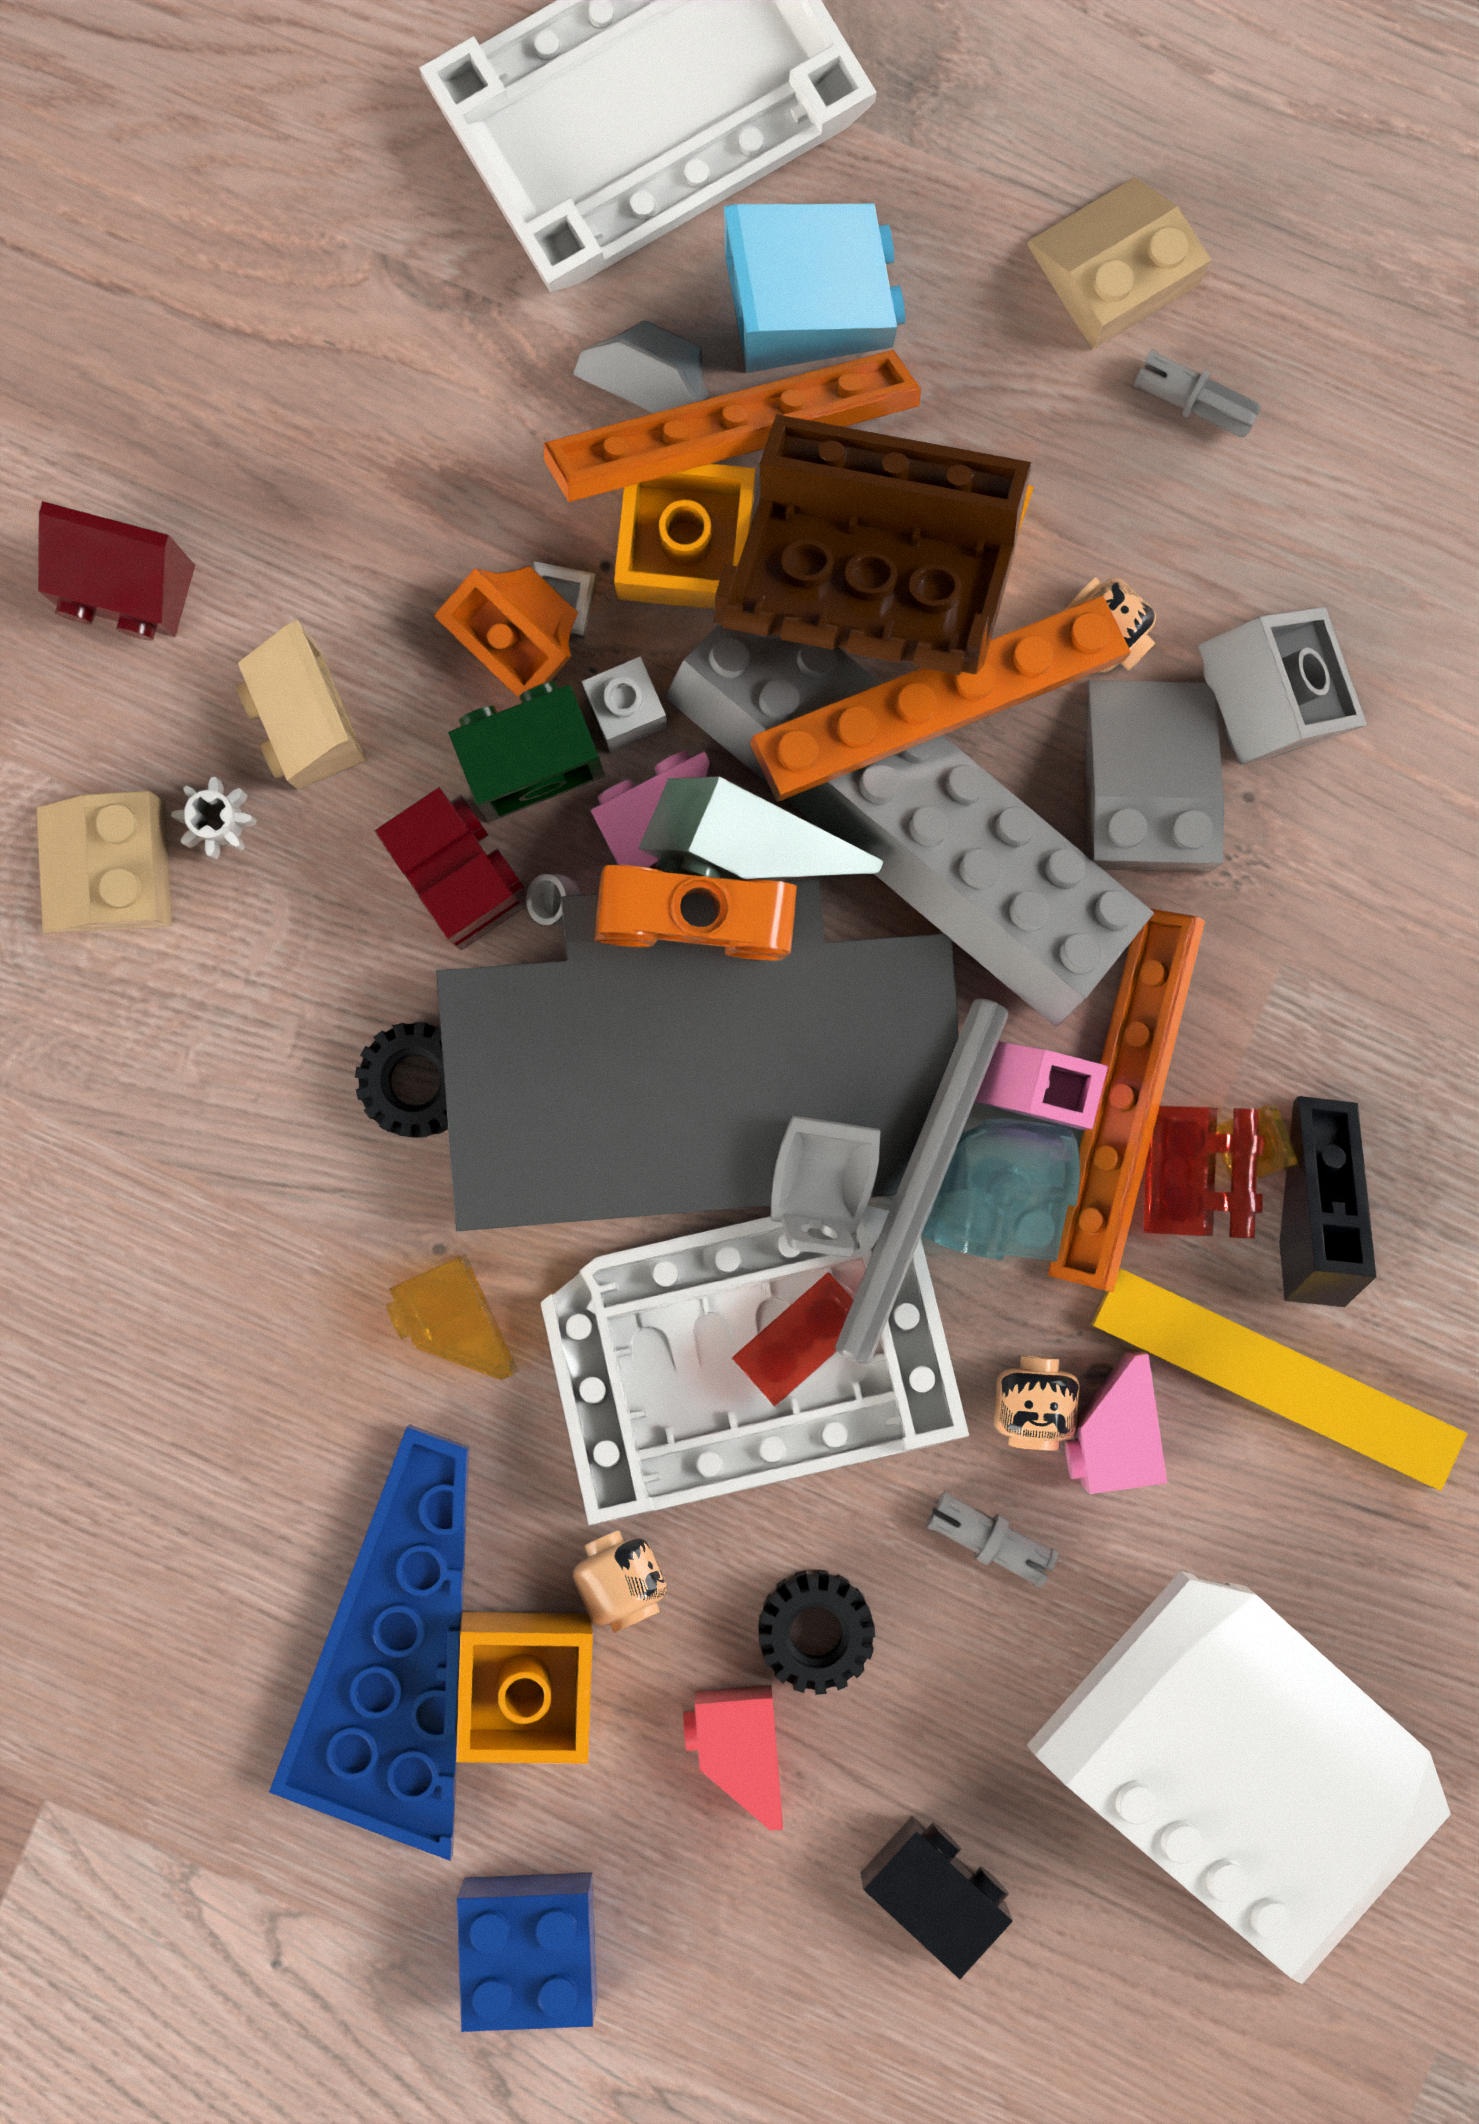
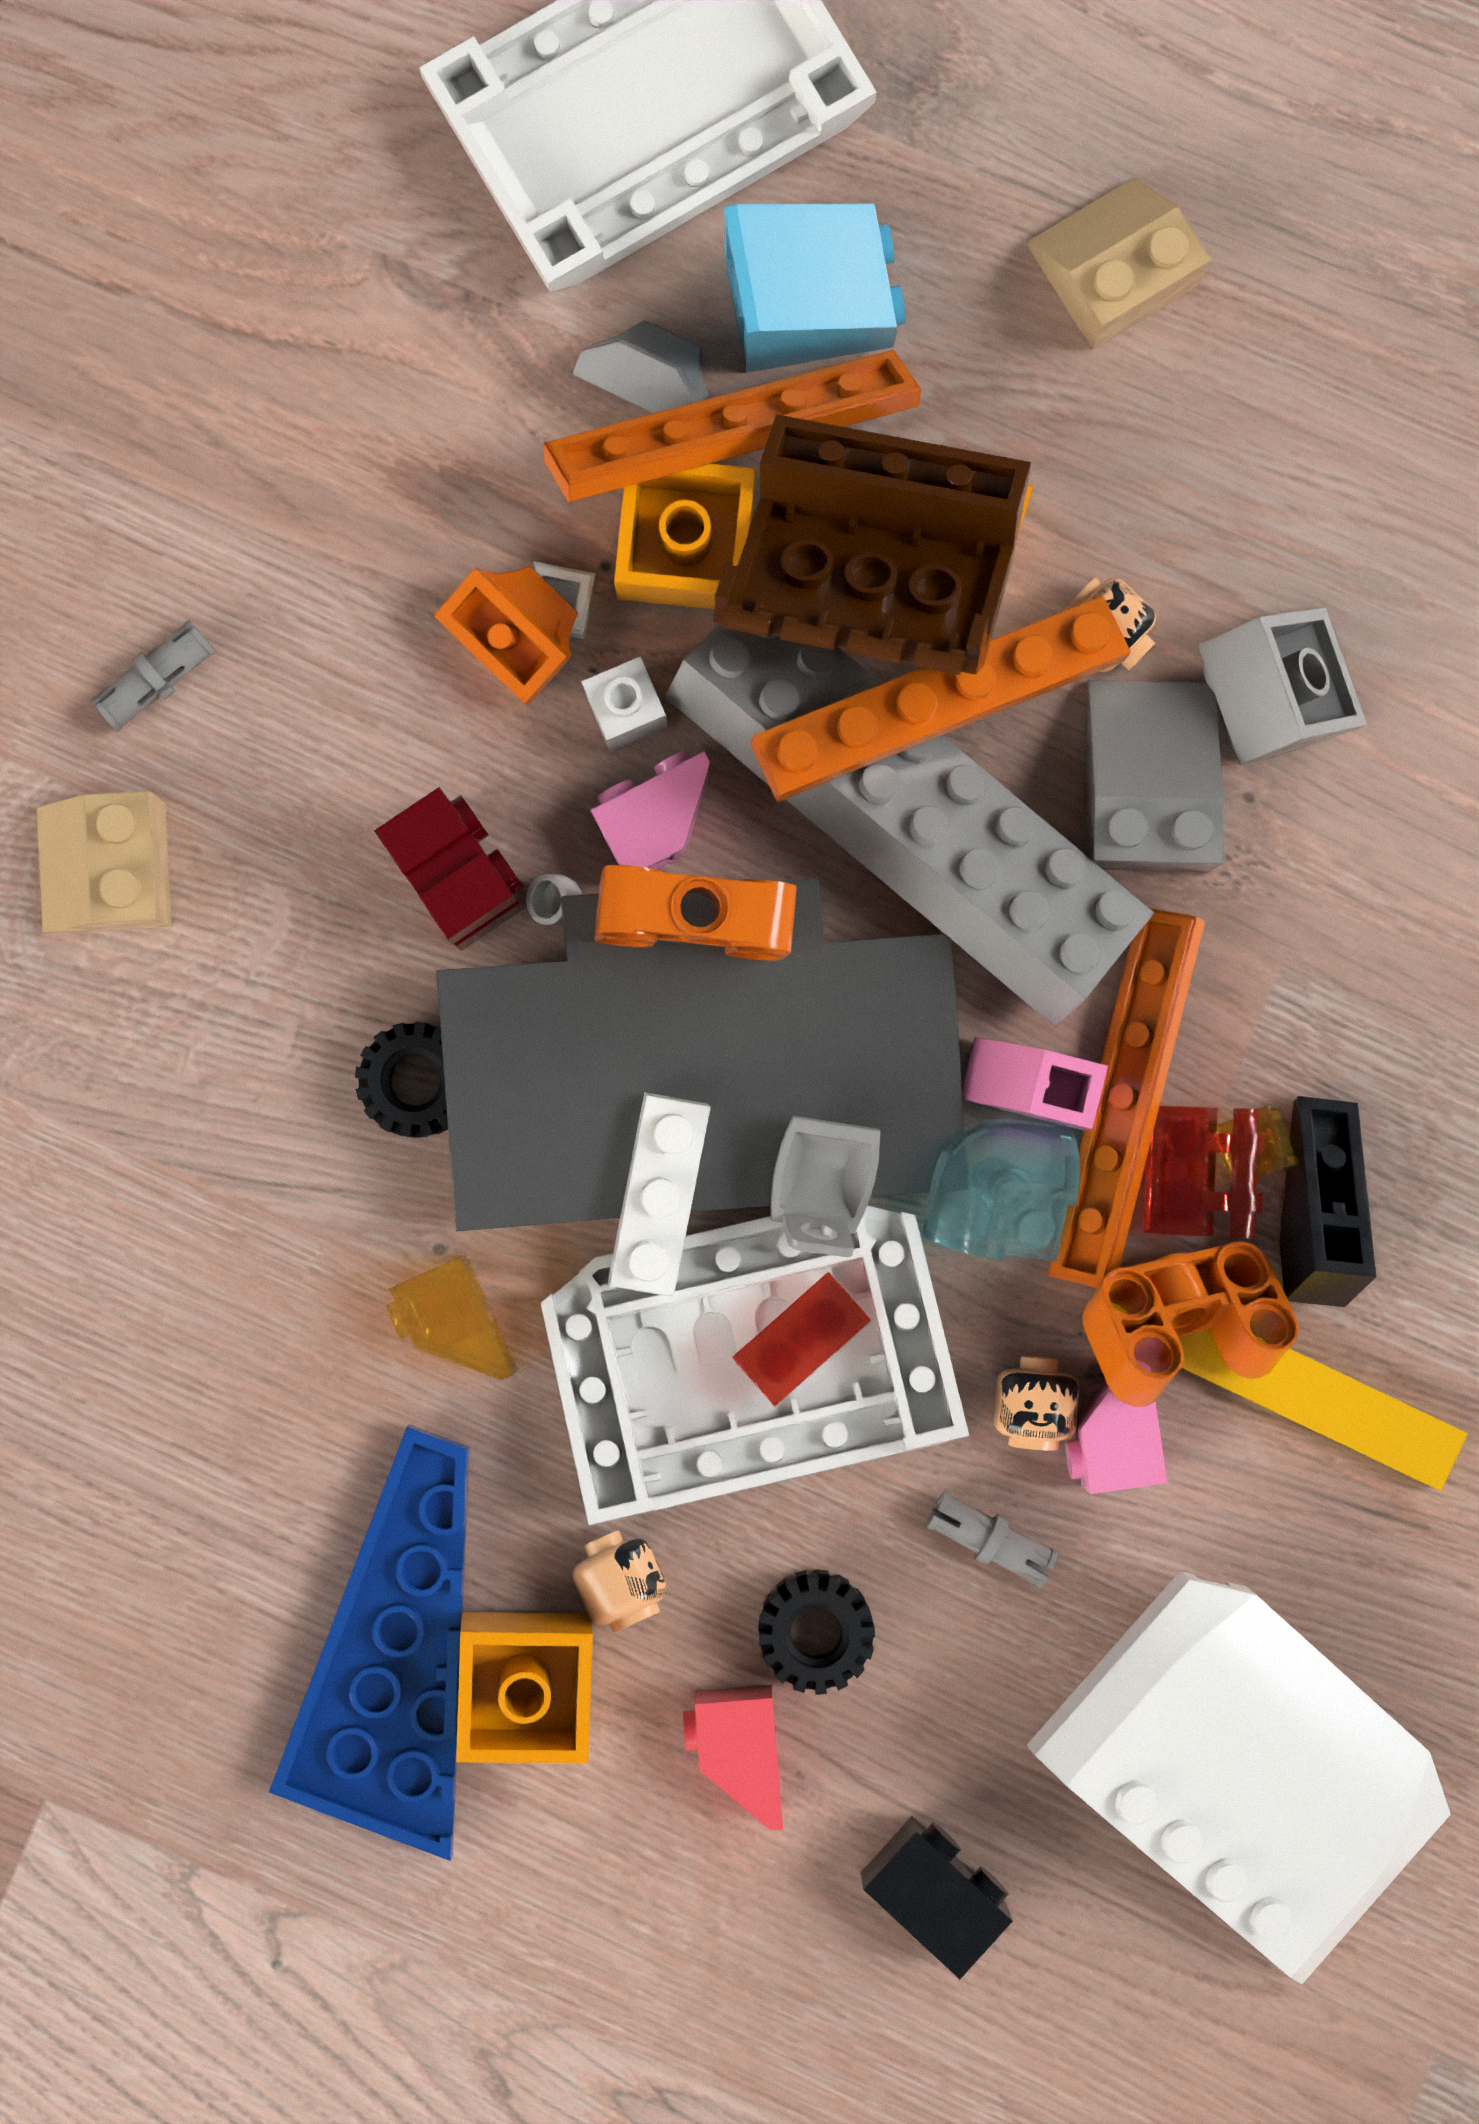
(111, 572): dark red slope -> none
(153, 675): none -> light grey pin
(198, 822): white gear -> none
(299, 708): tan slope -> none
(526, 751): dark green brick -> none
(526, 1952): blue brick -> none
(659, 1194): none -> white plate
(729, 833): slope -> none
(921, 1181): light grey axle -> none
(1185, 1297): none -> orange beam
(1197, 394): light grey axle -> none

